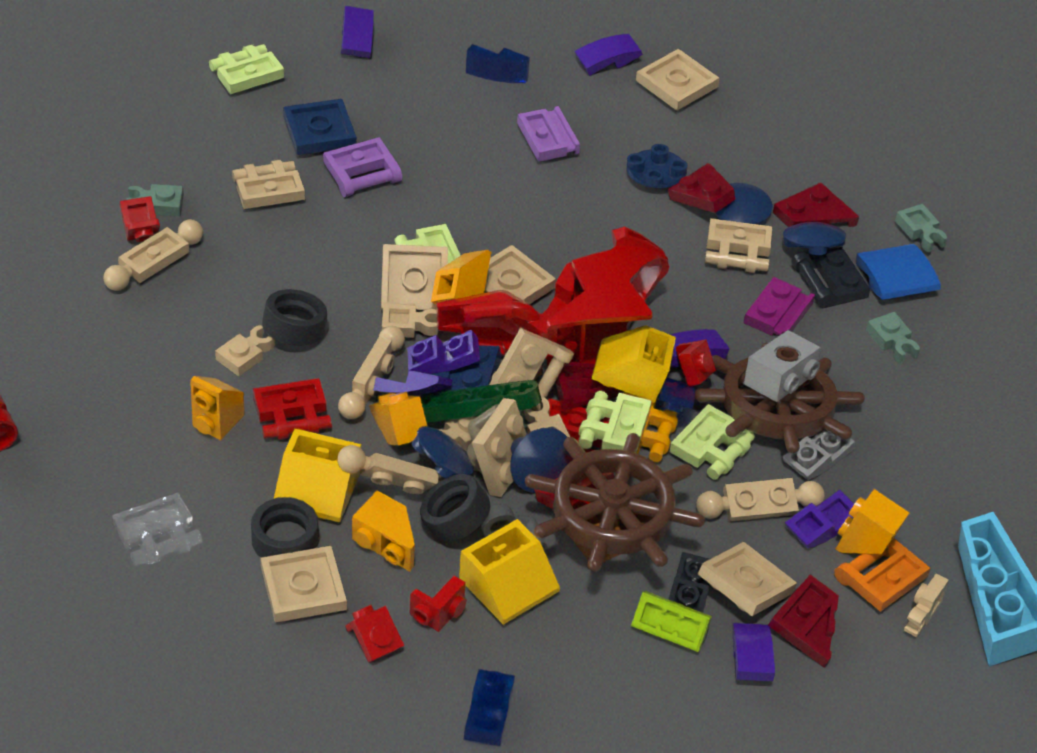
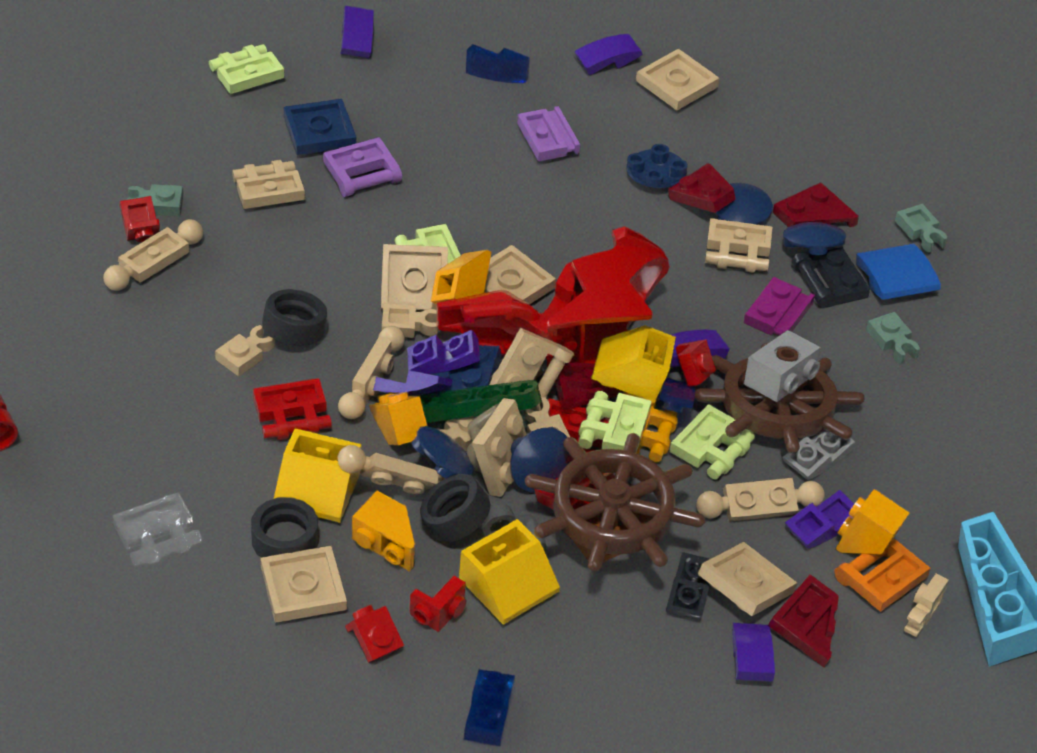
(215, 406): light orange slope -> none
(671, 621): lime plate -> none

